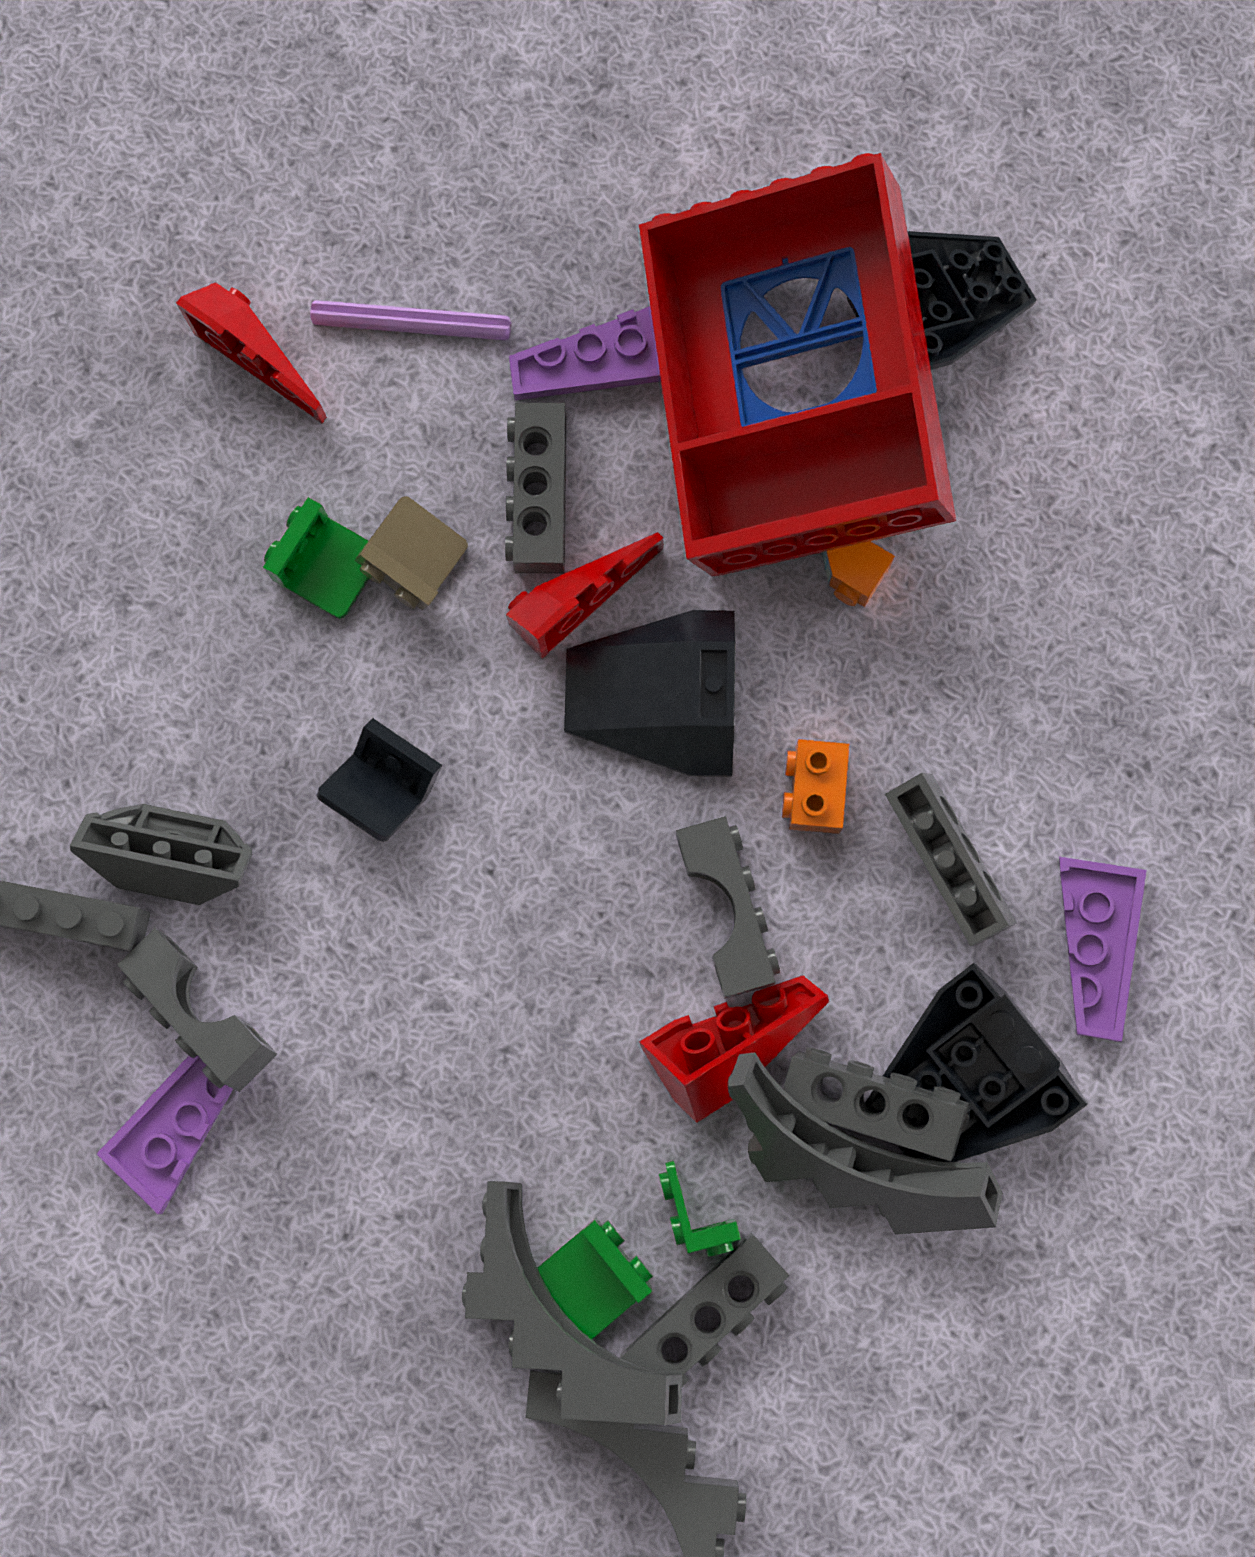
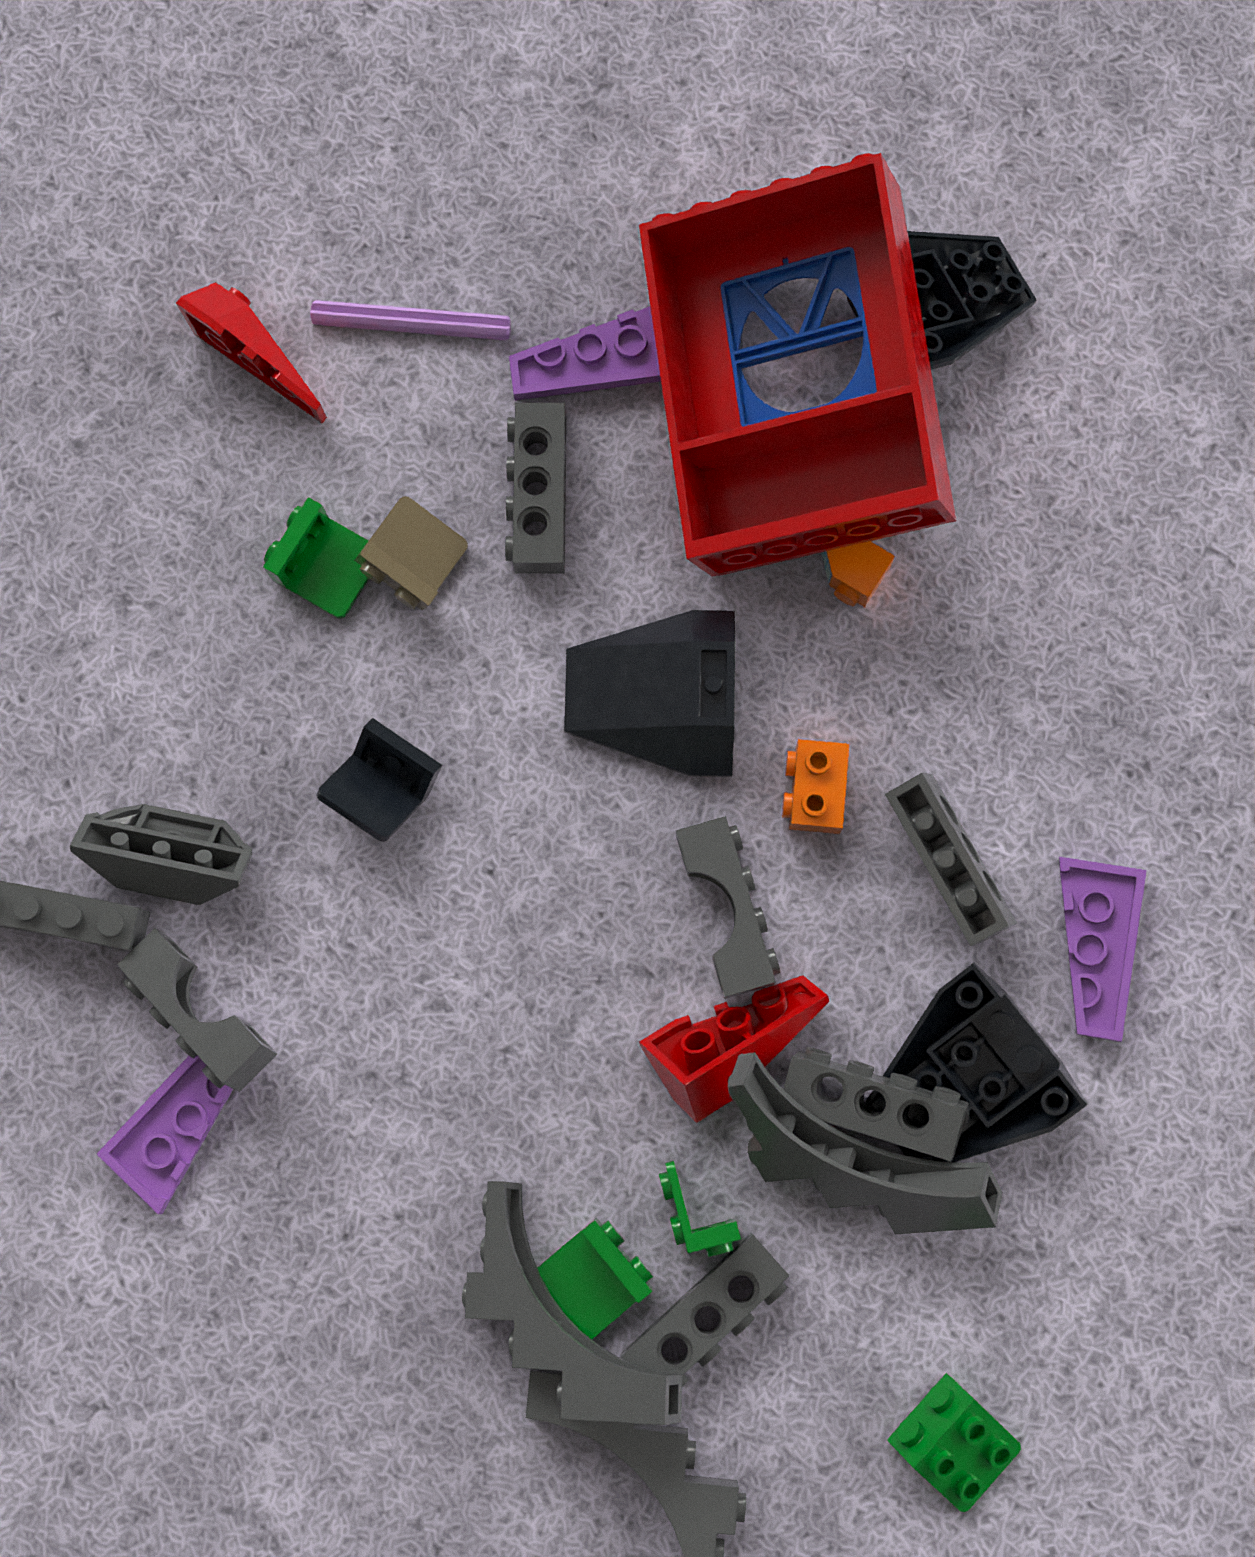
(568, 600): red wedge -> none
(954, 1443): none -> green bracket

